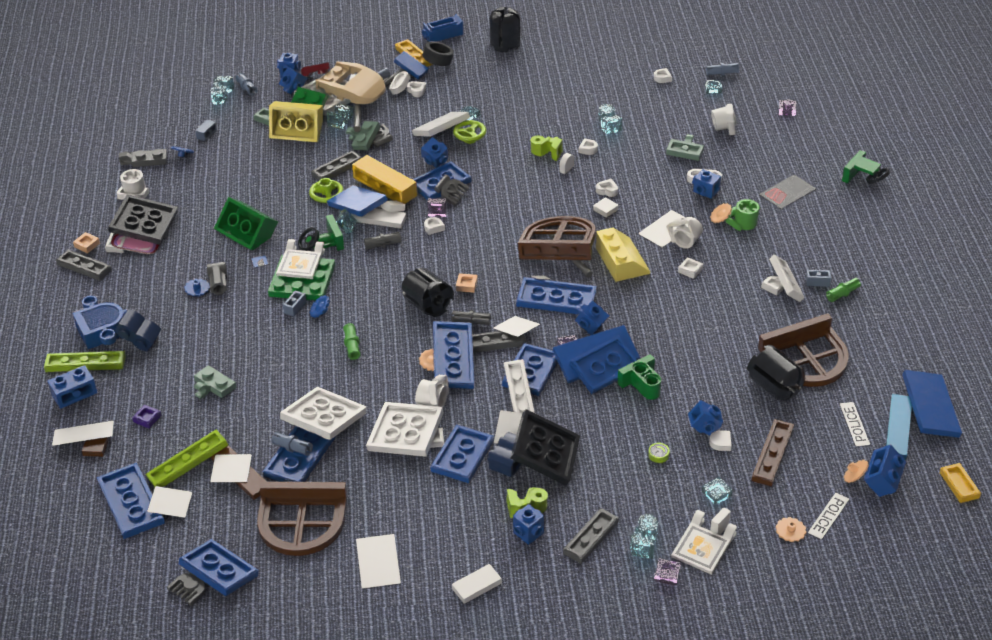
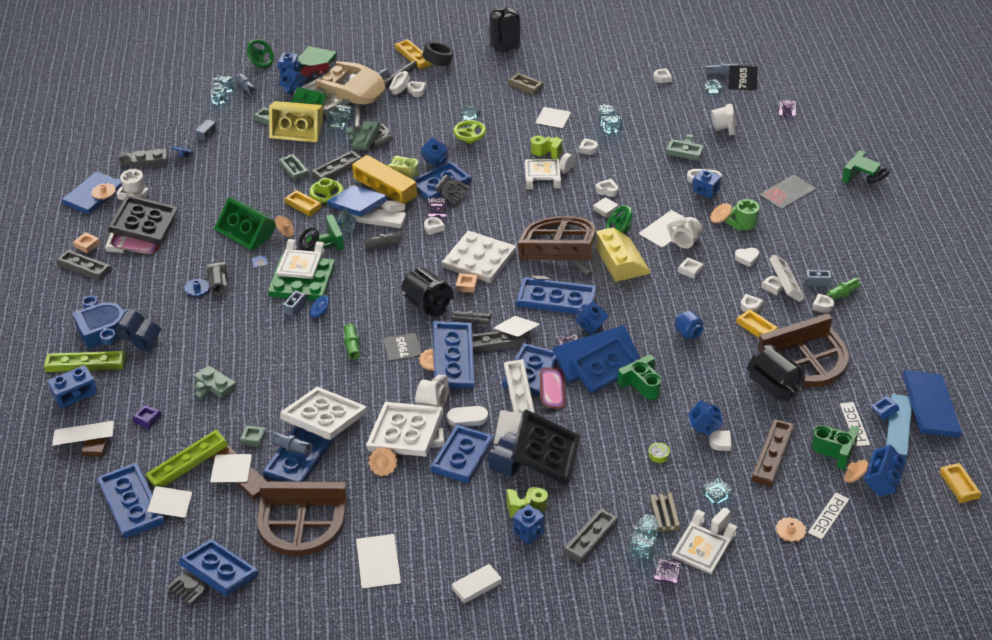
(81, 196): none -> tile
(103, 191): none -> light nougat piece
(253, 436): none -> sand green tile
(257, 55): none -> green piece
(284, 226): none -> light nougat piece
(291, 169): none -> sand green tile
(303, 203): none -> yellow tile
(316, 56): none -> tile
(382, 461): none -> light nougat piece
(402, 346): none -> sticker
(405, 166): none -> yellowish green piece
(411, 65): tile -> none
(441, 124): white tile -> none
(443, 29): blue window -> none
(467, 416): none -> white tile
(479, 256): none -> white plate
(525, 83): none -> dark tan tile
(542, 170): none -> white flag
(552, 388): none -> sticker
(553, 117): none -> white sticker
(623, 222): none -> green piece
(662, 499): none -> dark tan tile
(689, 325): none -> blue head
(743, 77): none -> black sticker
(747, 256): none -> white tile
(752, 303): none -> white tile
(754, 323): none -> yellow tile
(823, 304): none -> white tile
(835, 443): none -> green tile
(885, 407): none -> blue tile

